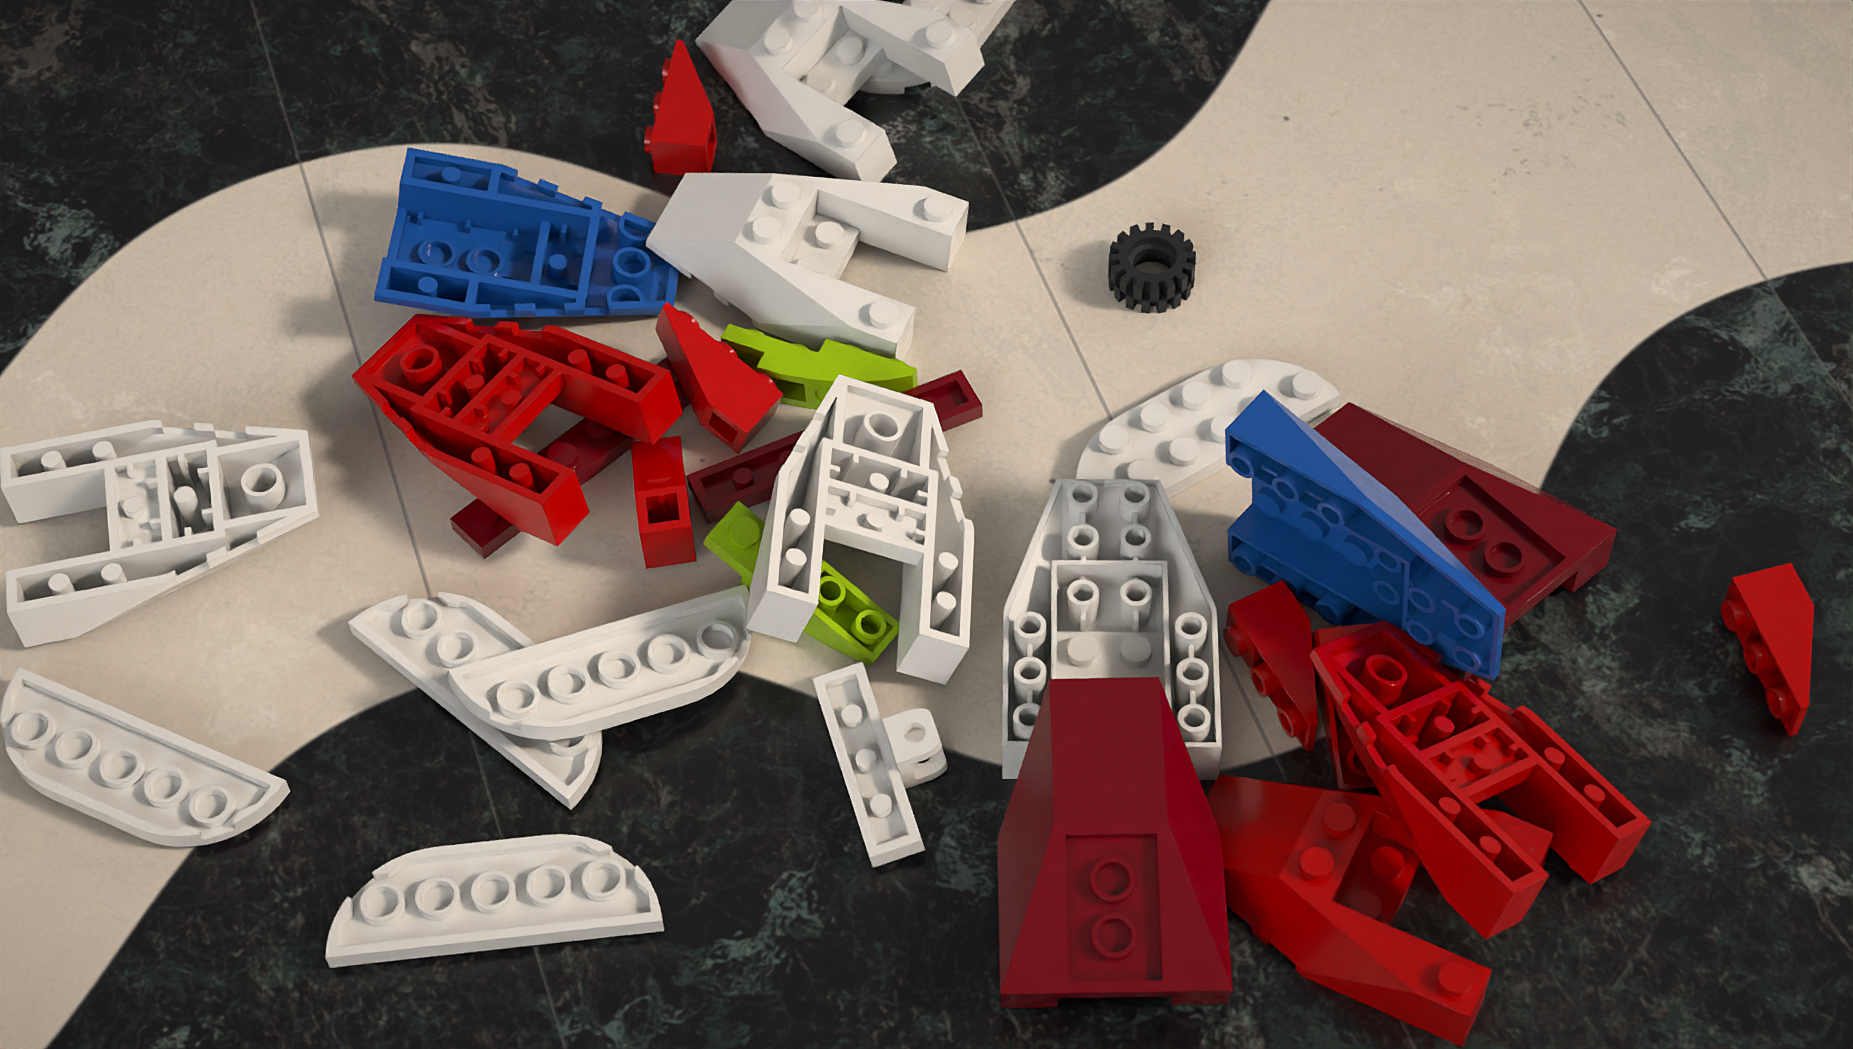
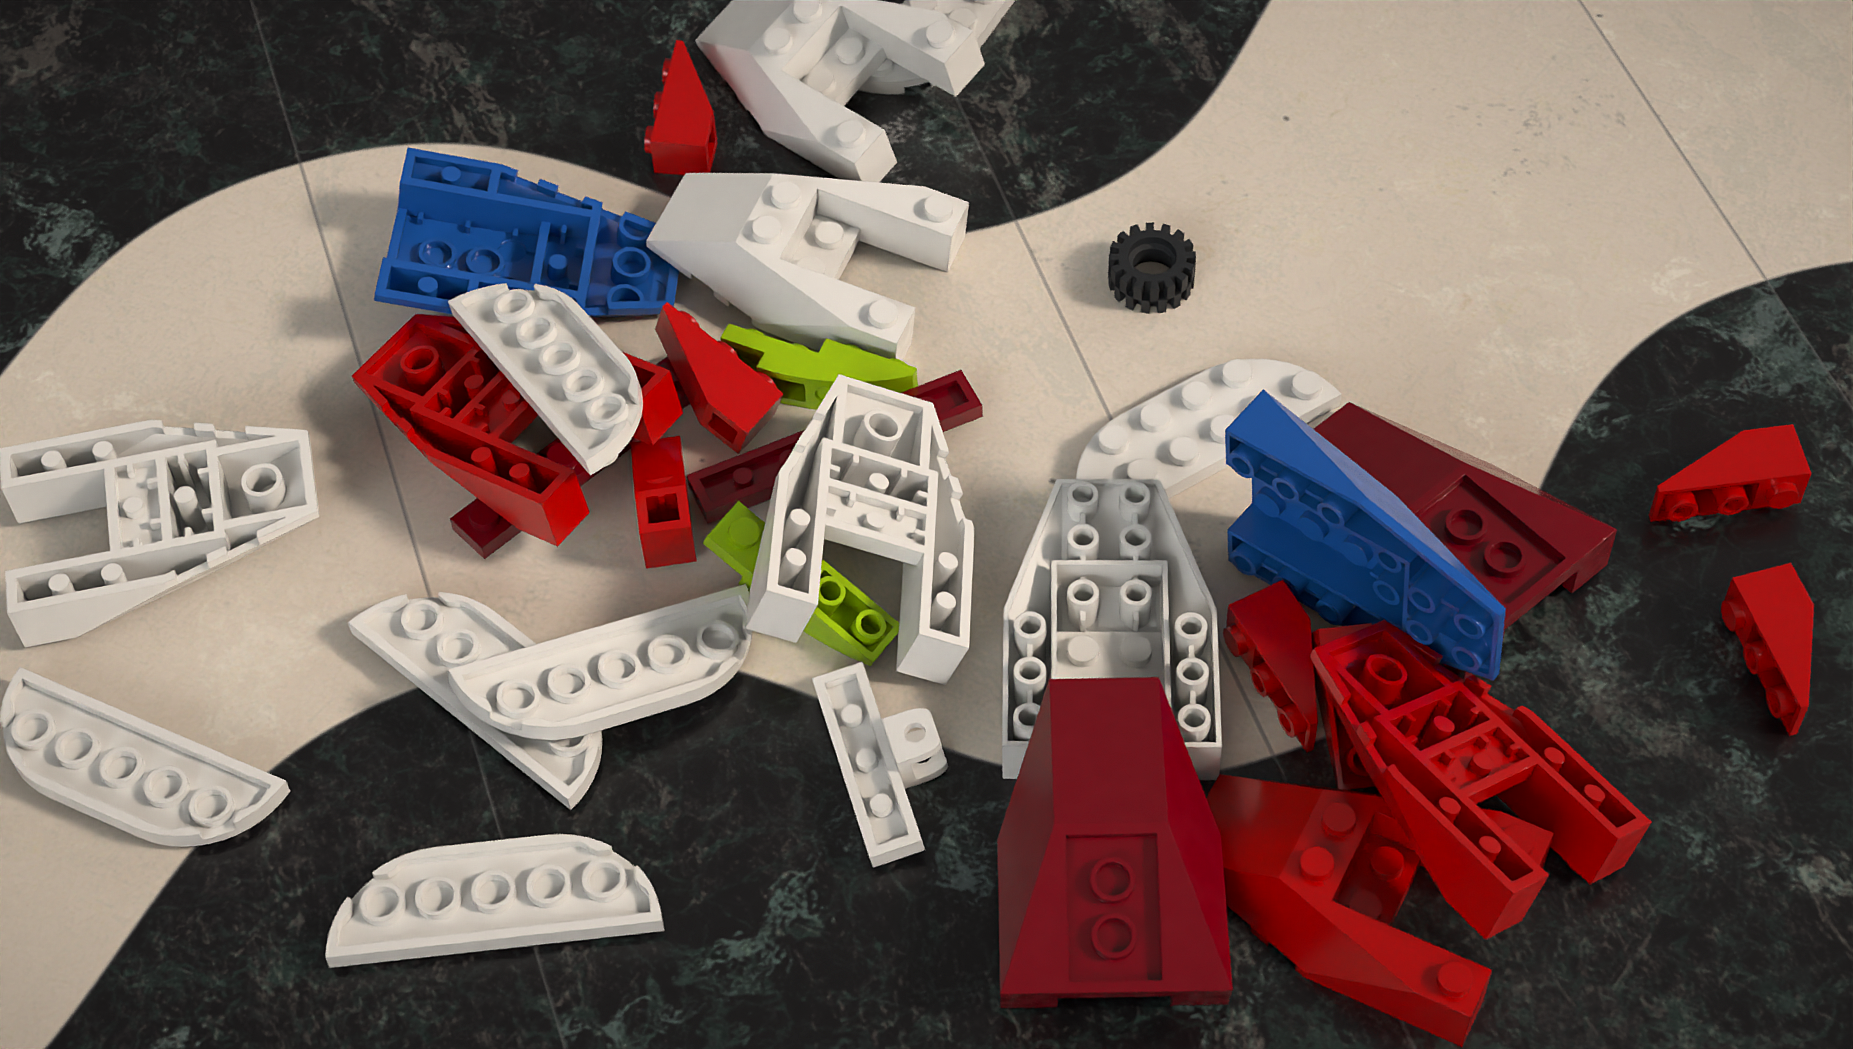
(558, 365): none -> white plate
(1741, 474): none -> red slope

